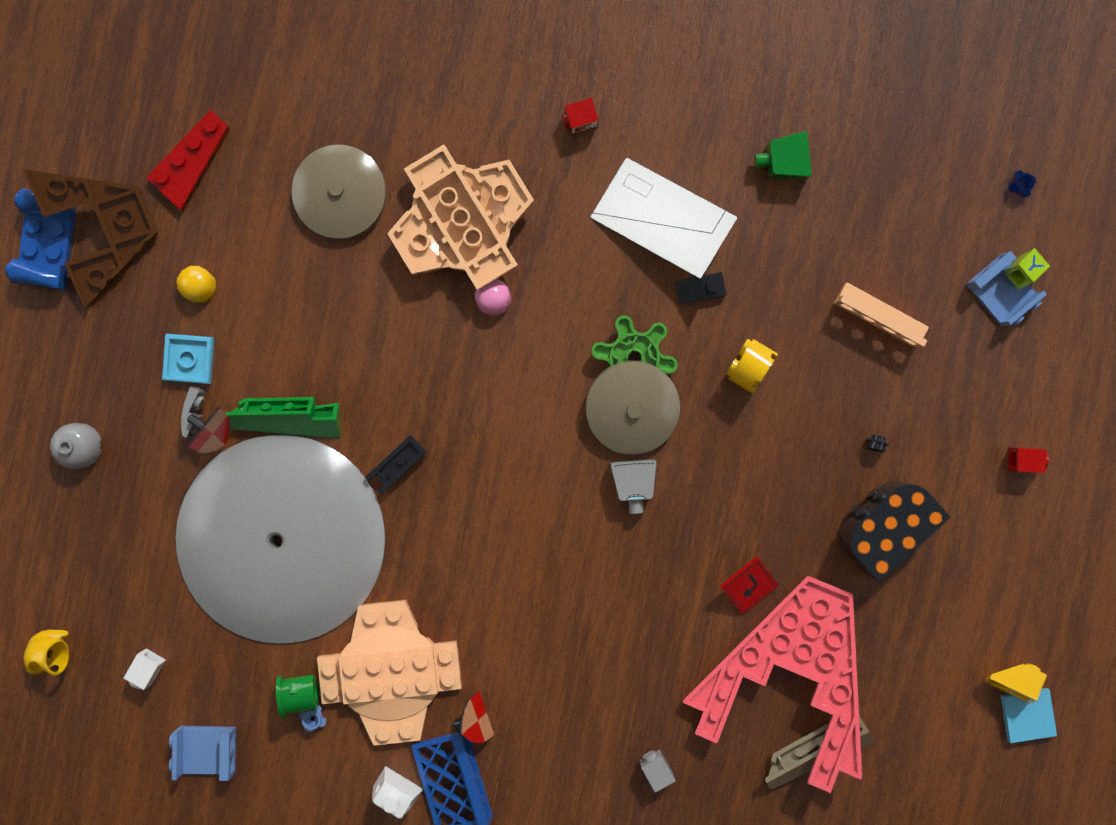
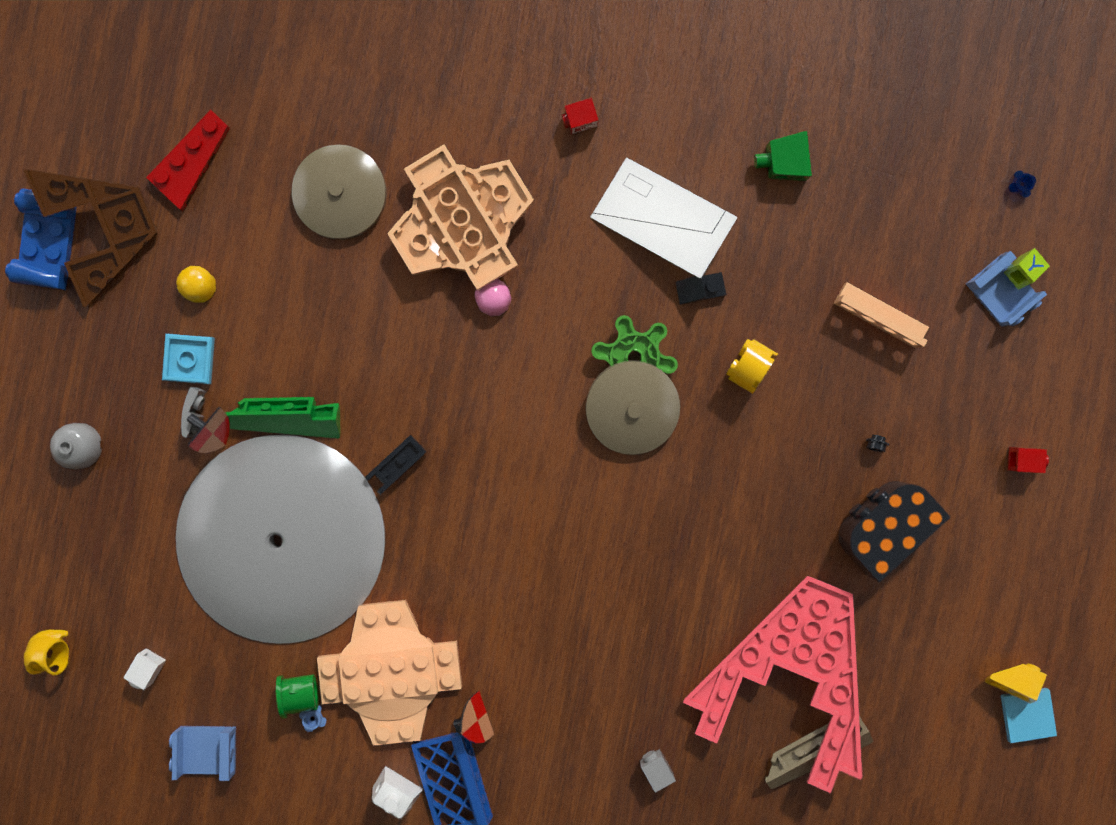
(634, 482): light grey torso -> none
(749, 585): red piece -> none

